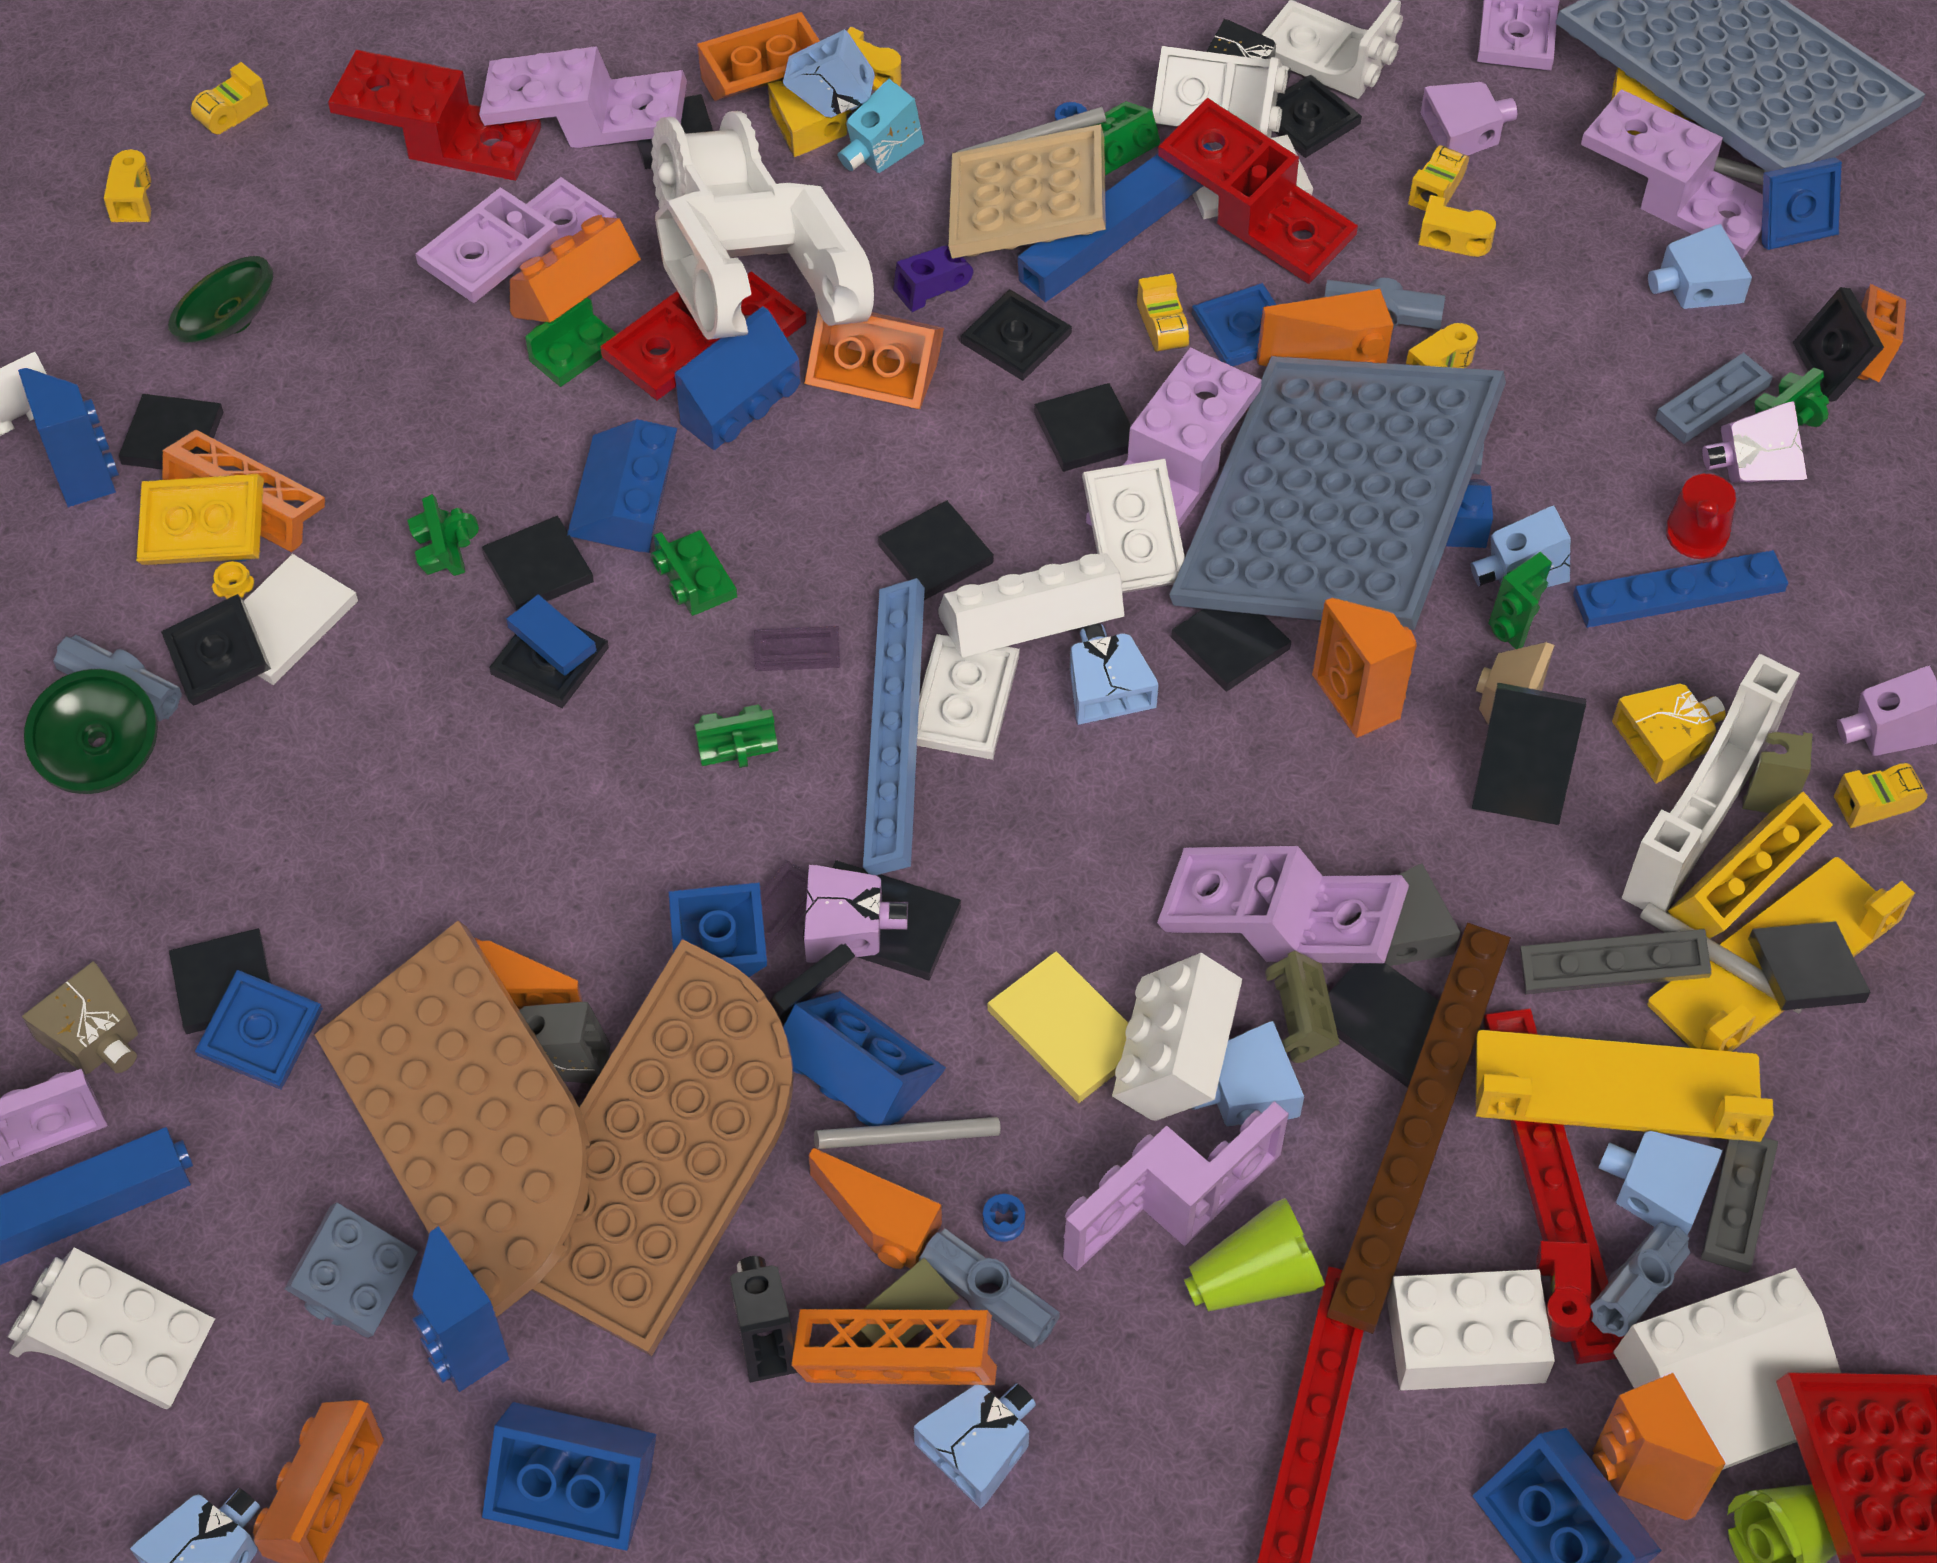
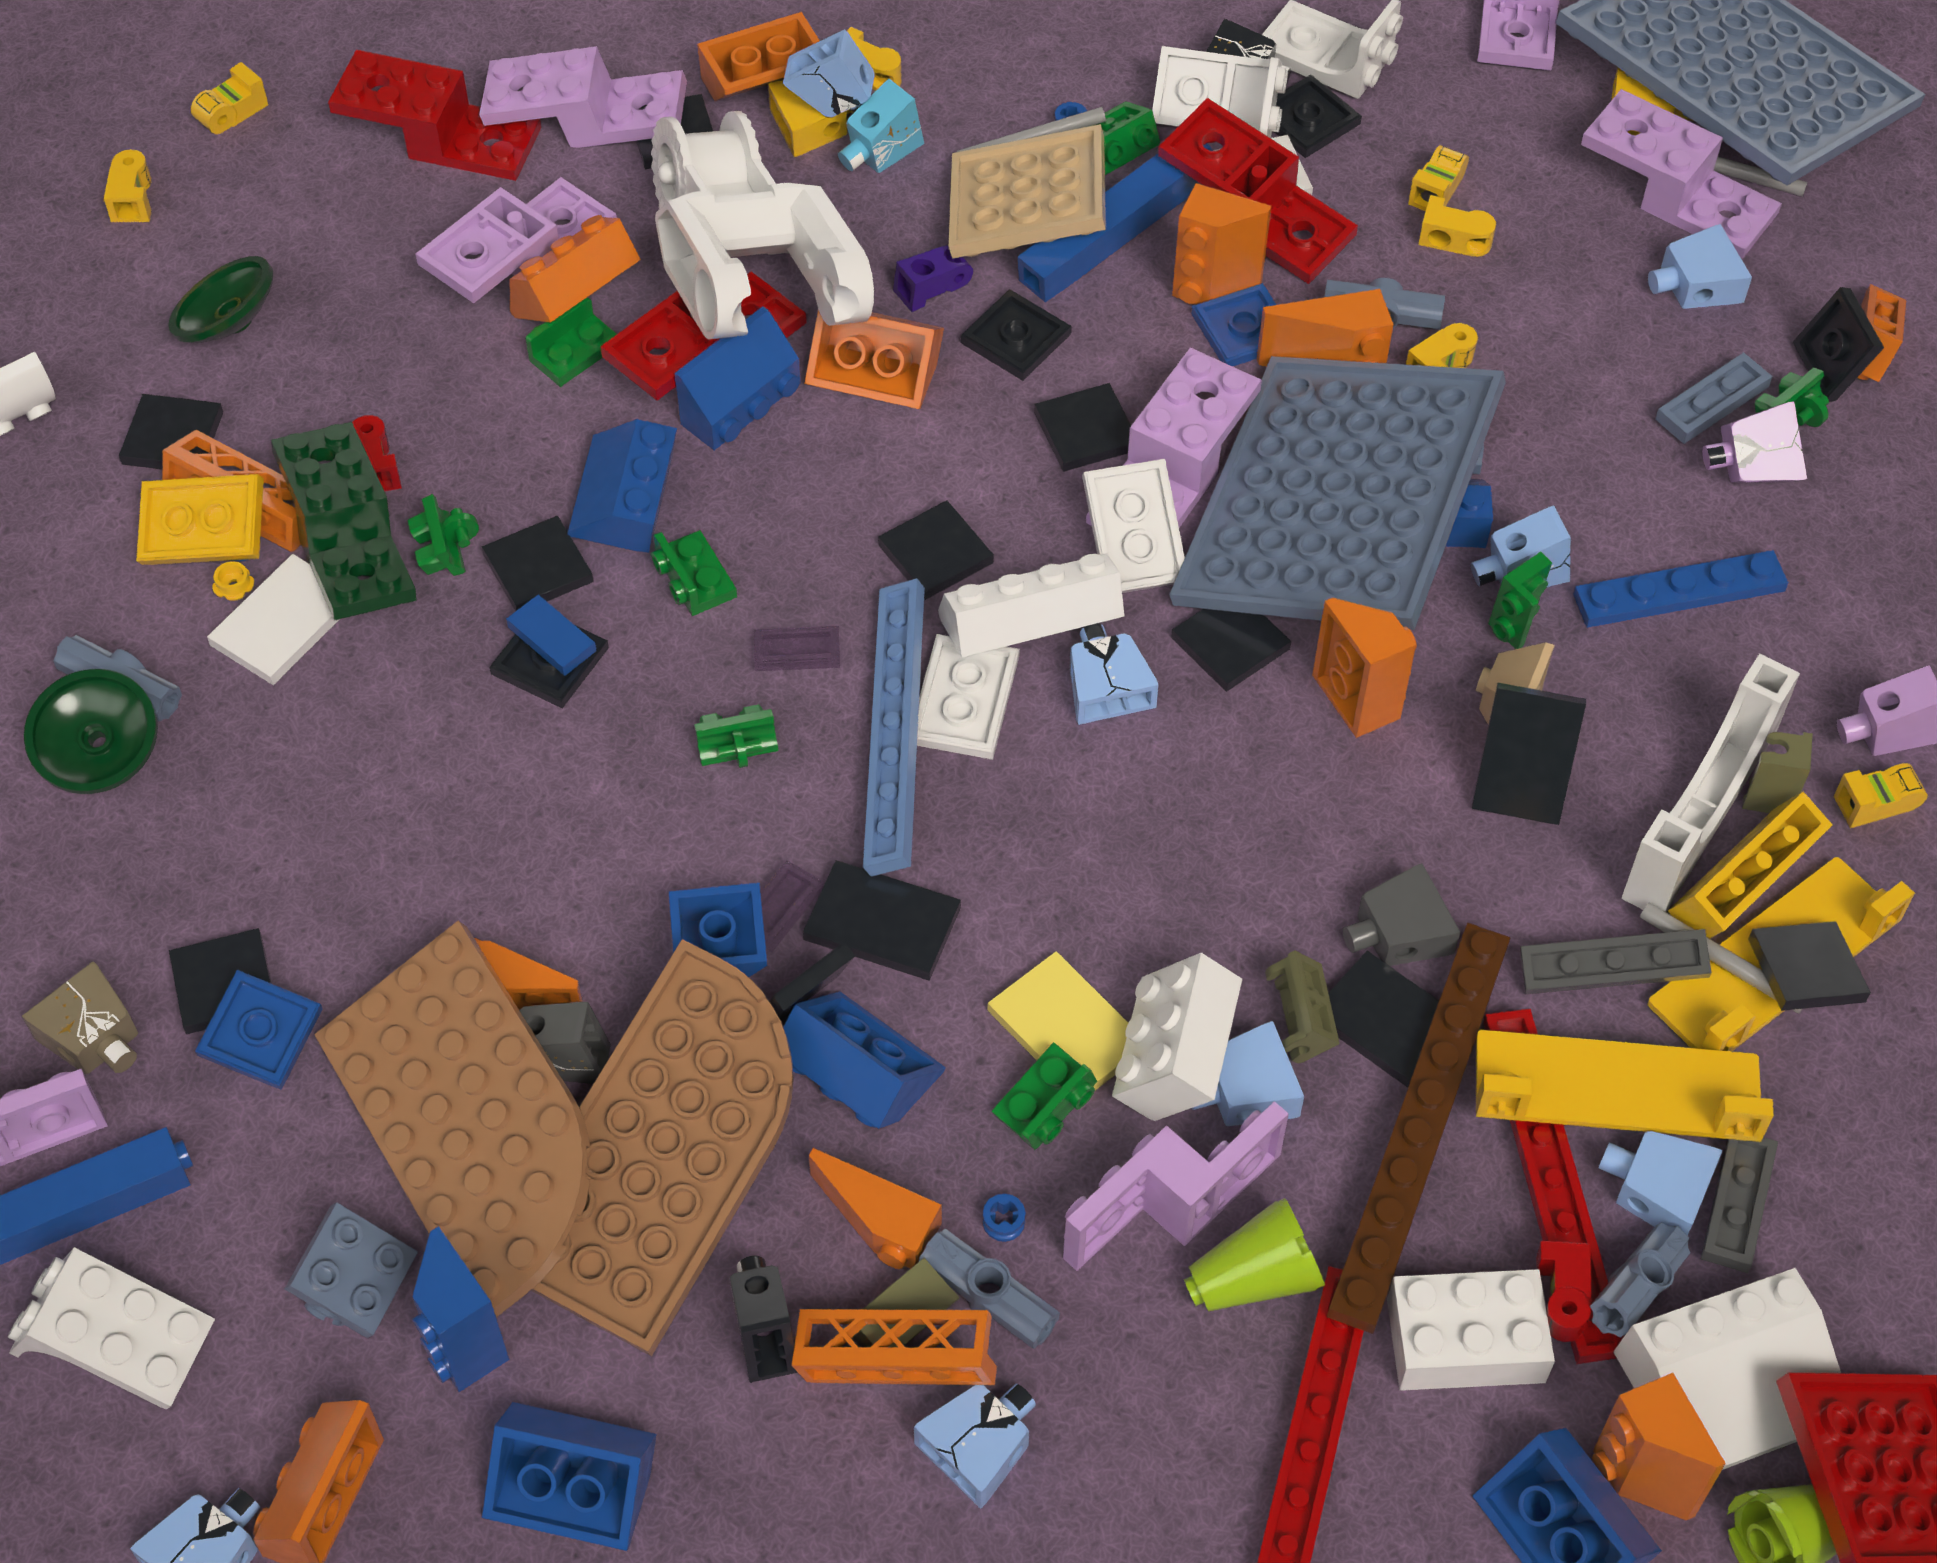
(69, 437): blue slope -> none
(216, 650): black tile -> none
(343, 520): none -> dark green bracket
(376, 444): none -> red leg
(847, 910): lavender torso -> none
(906, 1133): light grey bar -> none
(1046, 1097): none -> green bracket
(1162, 312): yellow leg -> none
(1219, 245): none -> orange slope
(1283, 904): lavender bracket -> none
(1465, 116): lavender torso -> none
(1667, 727): yellow torso -> none
(1702, 517): red hat -> none
(1801, 203): blue tile -> none

